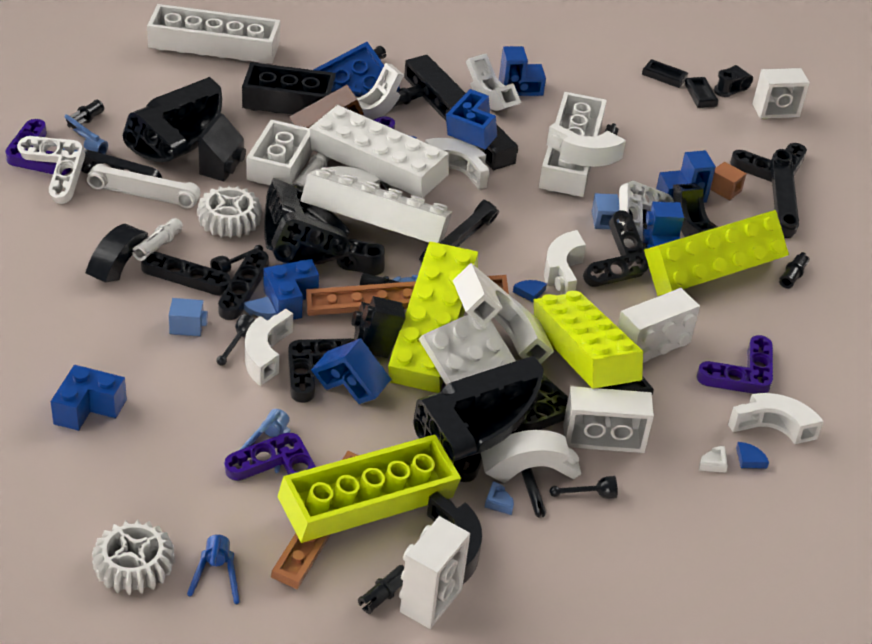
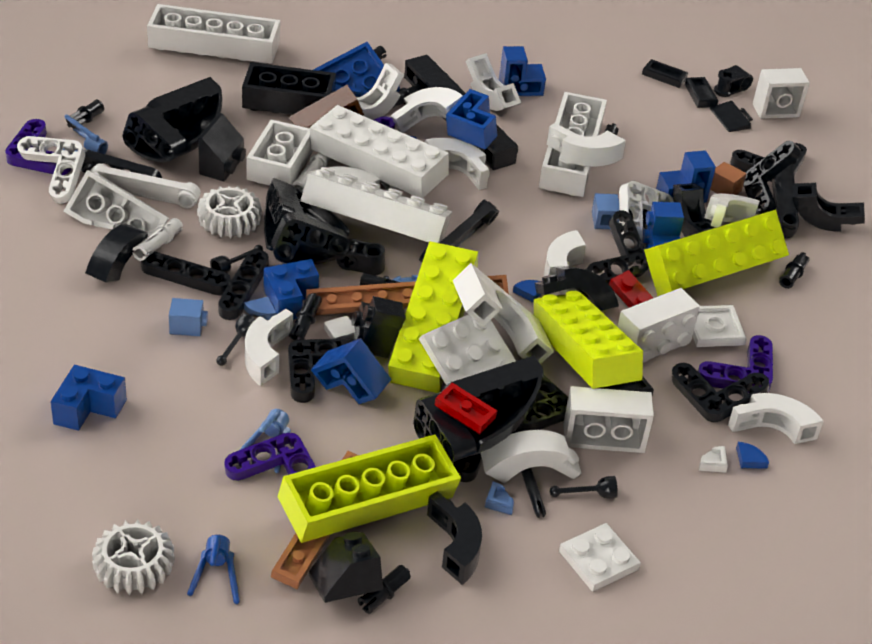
(108, 206): none -> white wedge
(305, 317): none -> black axle
(339, 328): none -> white tile
(347, 568): none -> black slope
(425, 104): none -> white arch
(433, 571): white brick -> none
(465, 408): none -> red plate
(582, 280): none -> black arch
(599, 557): none -> white plate
(629, 289): none -> red plate
(712, 397): none -> black beam
(718, 327): none -> white plate
(730, 208): none -> white arch
(731, 116): none -> black piece
(756, 180): none -> black beam
(823, 213): none -> black arch

